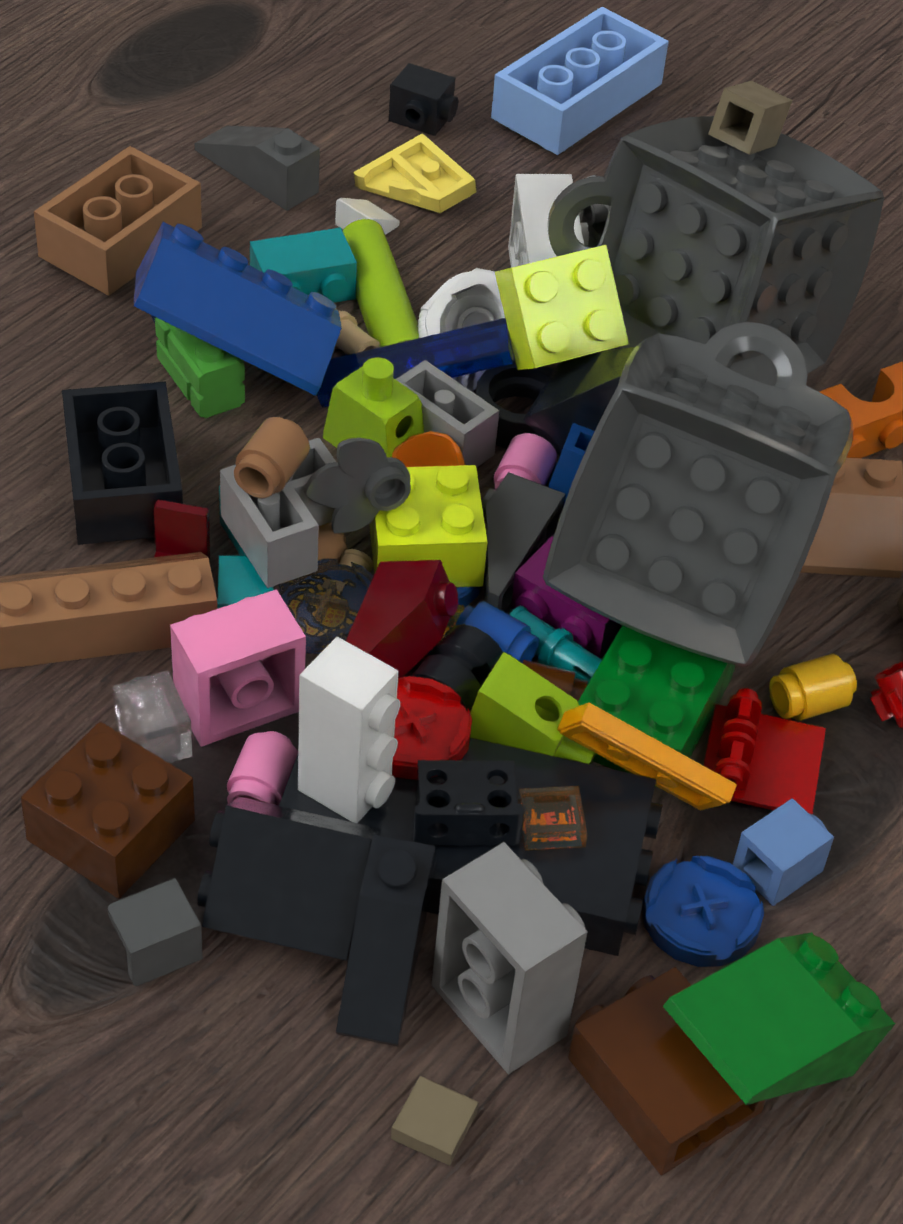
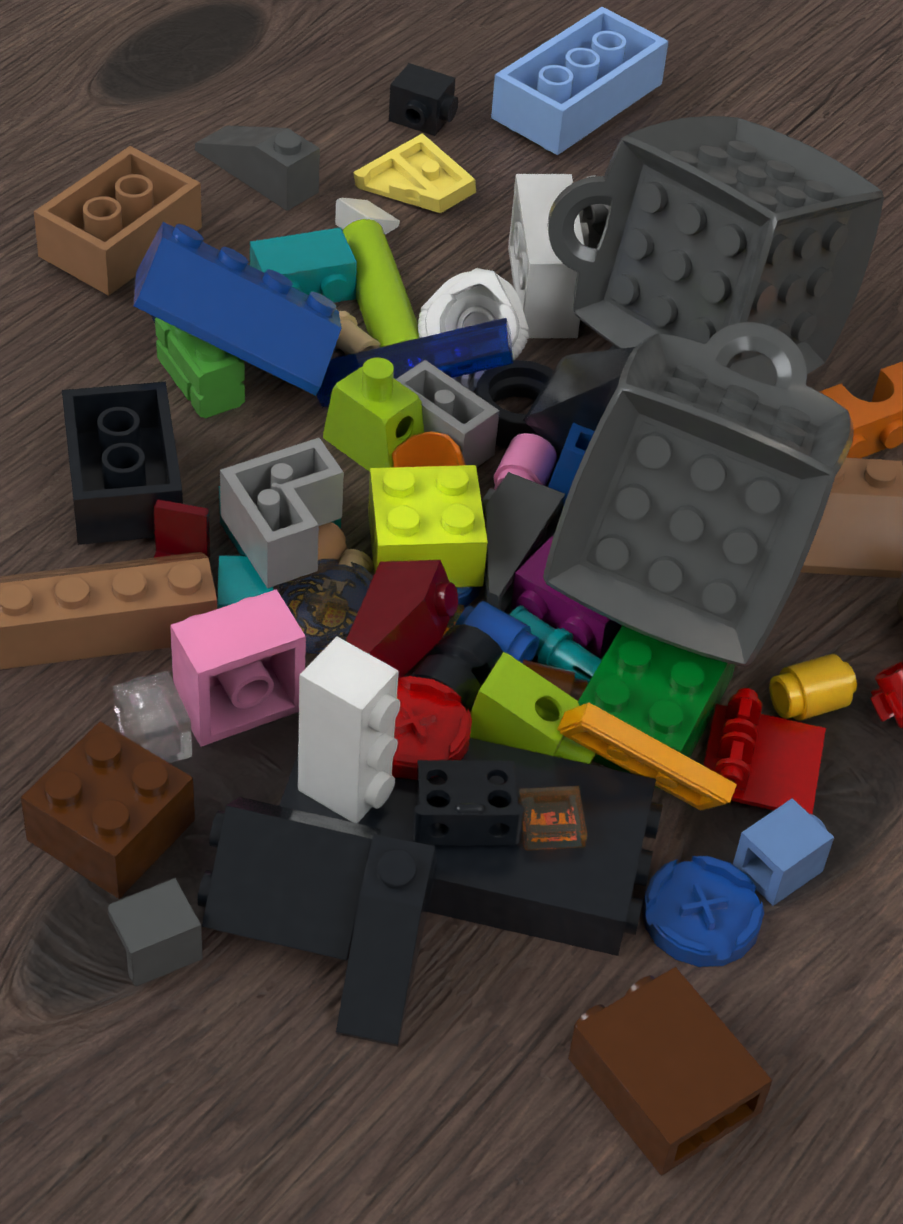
(262, 768): bright pink brick -> none
(271, 457): medium nougat brick -> none
(359, 484): dark grey plate -> none
(434, 1120): dark tan tile -> none
(507, 956): light grey brick -> none
(561, 308): neon yellow brick -> none
(750, 117): dark tan brick -> none
(782, 1019): green slope -> none

